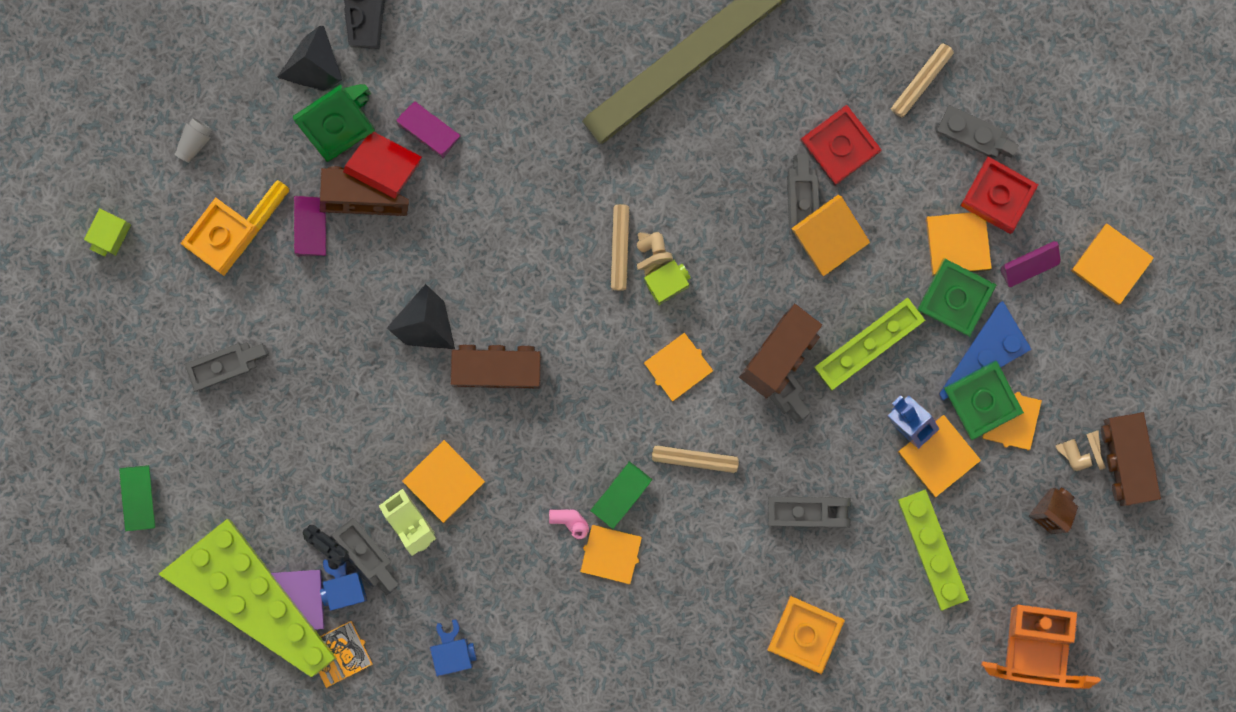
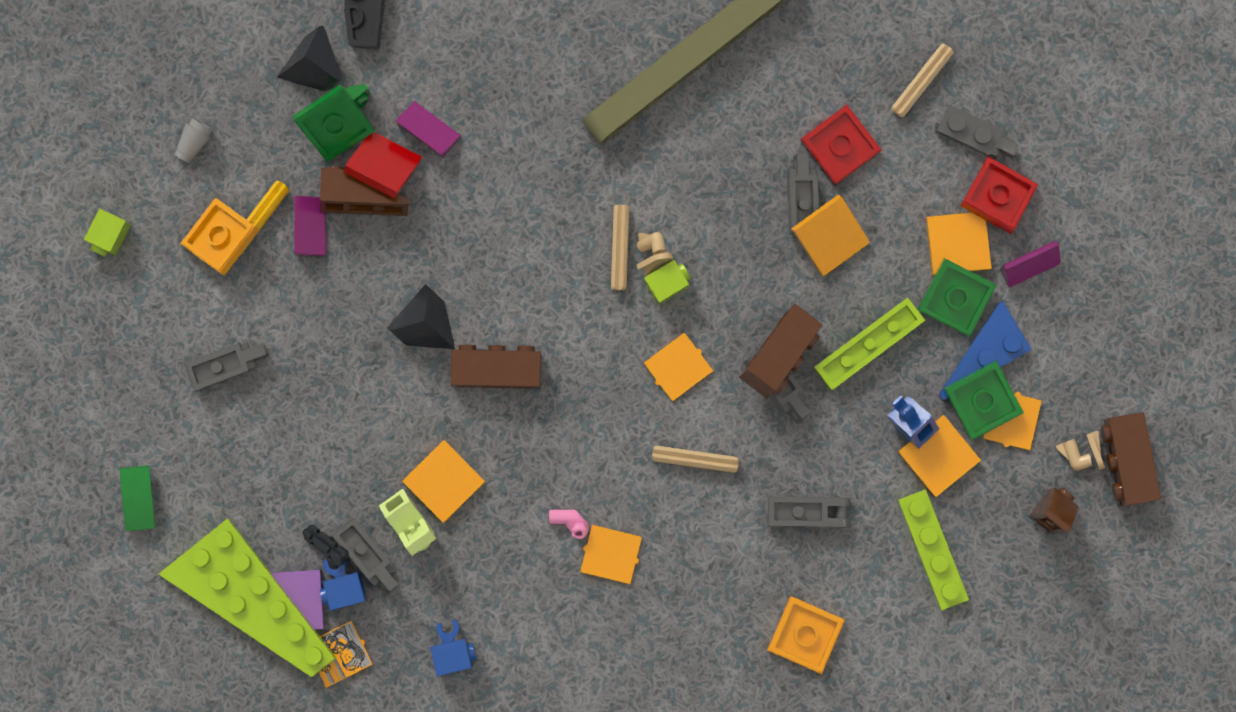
(621, 495): green slope -> none
(1040, 649): orange piece -> none
(1112, 264): light orange tile -> none

